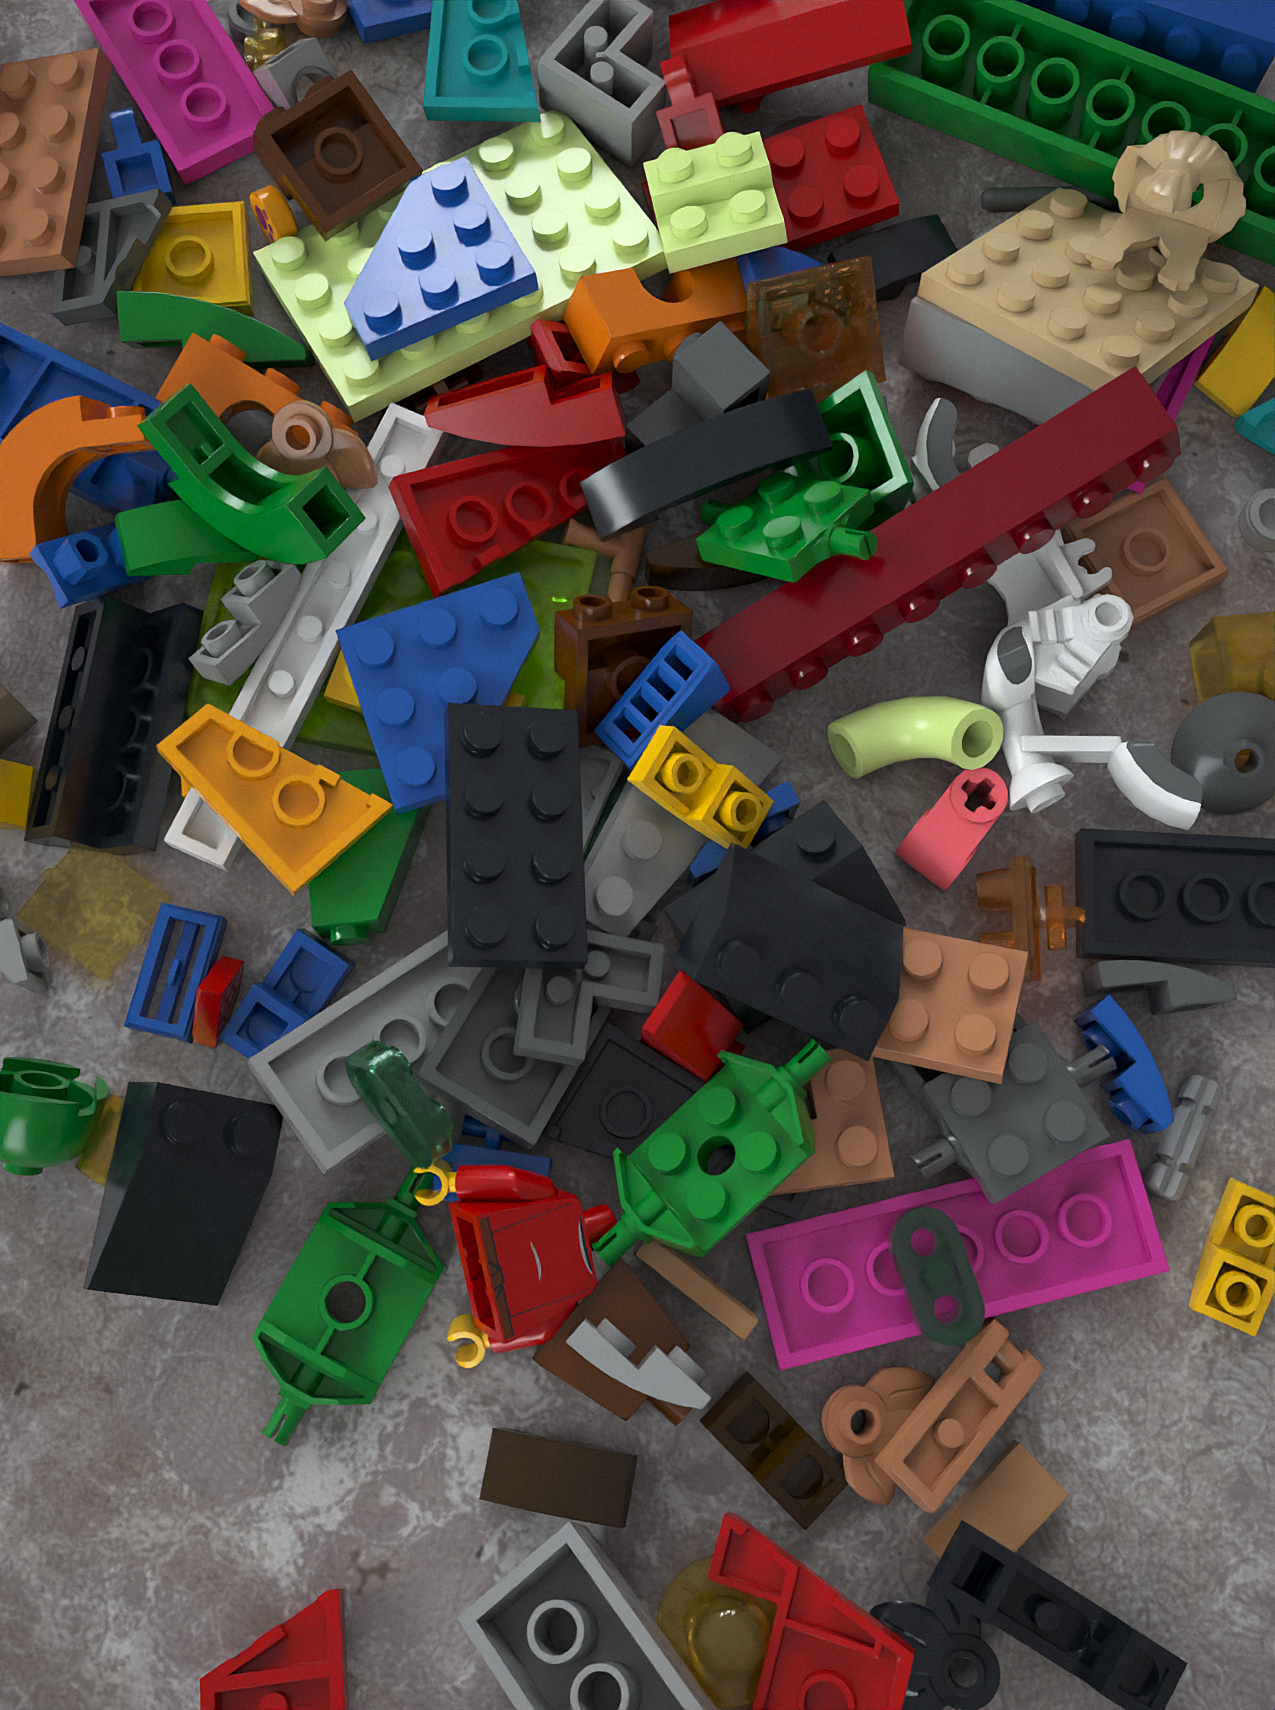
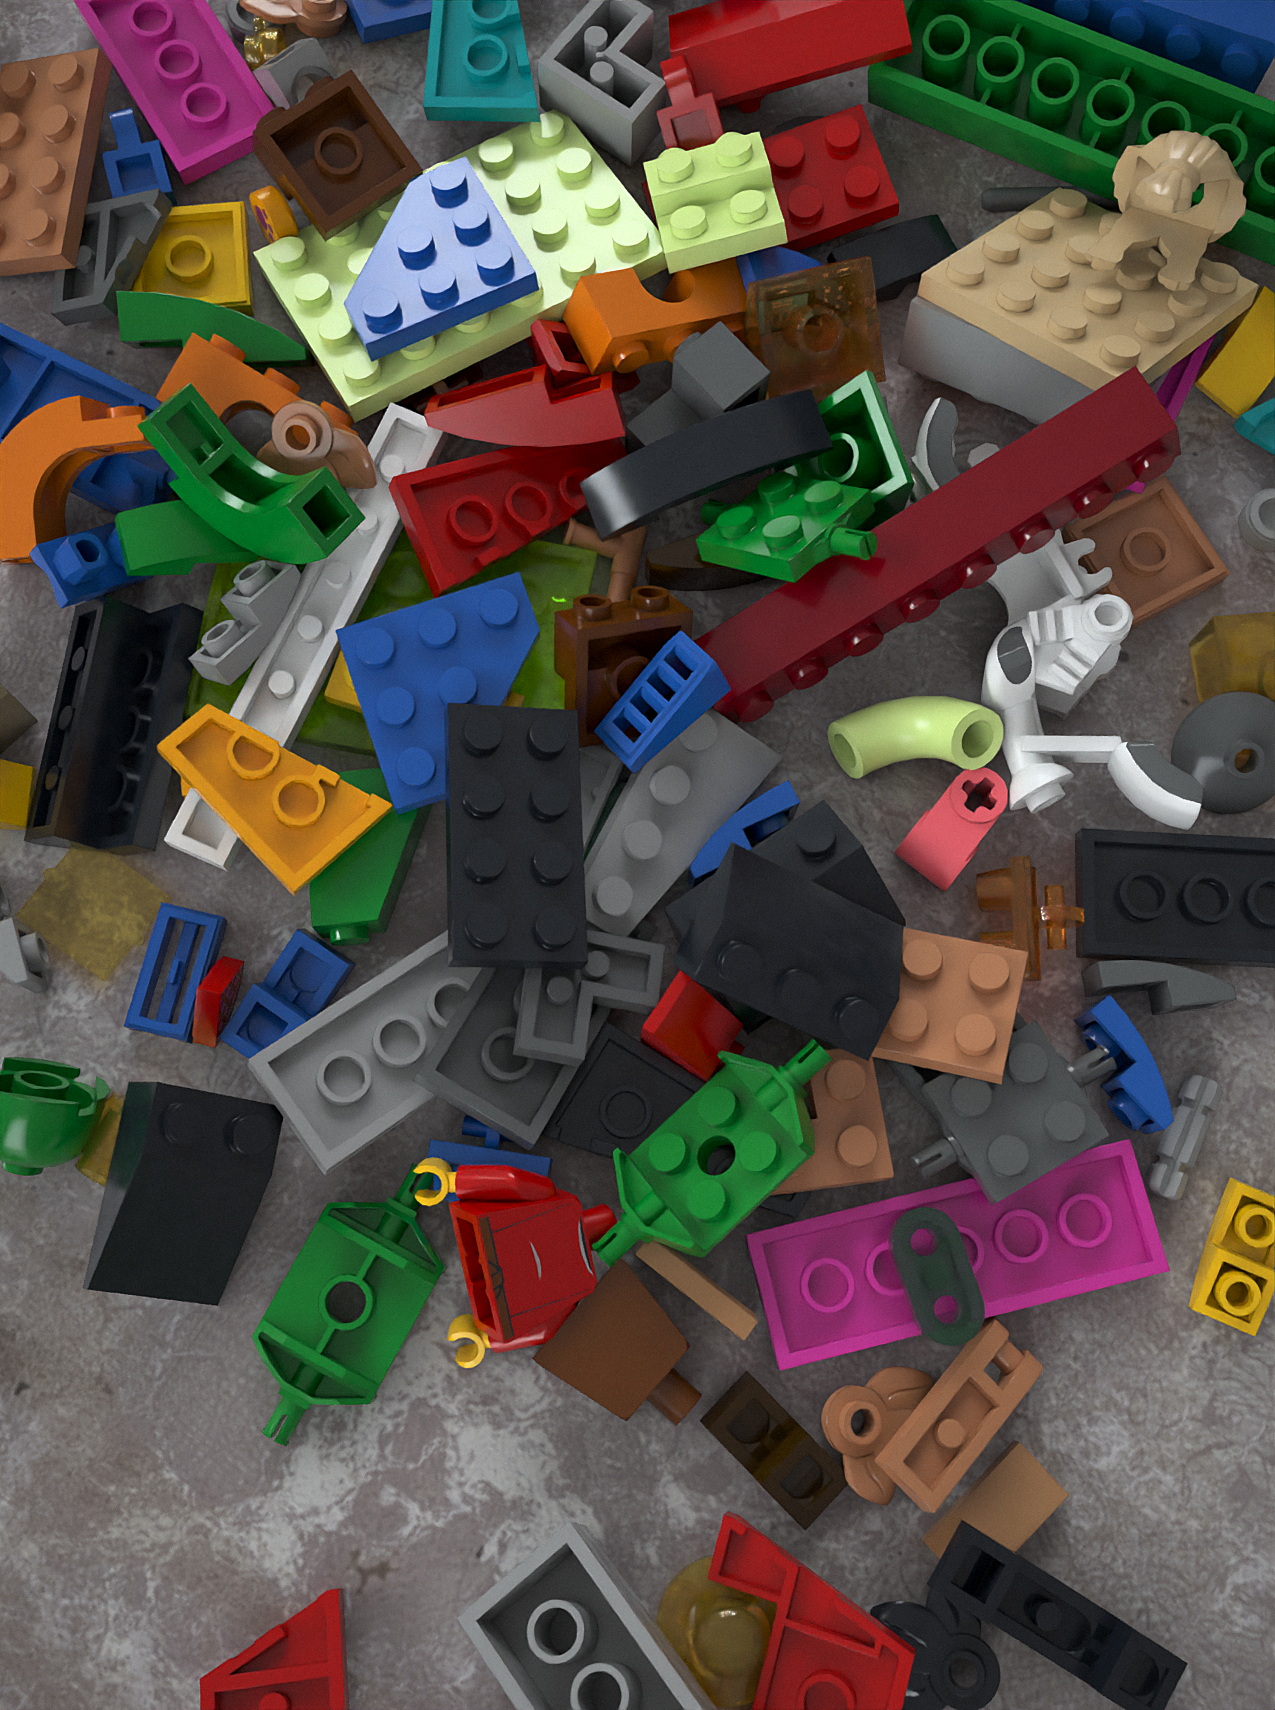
(411, 1120): clear green plate -> none
(558, 1477): dark brown slope -> none
(661, 1376): light grey slope -> none
(700, 791): yellow slope -> none

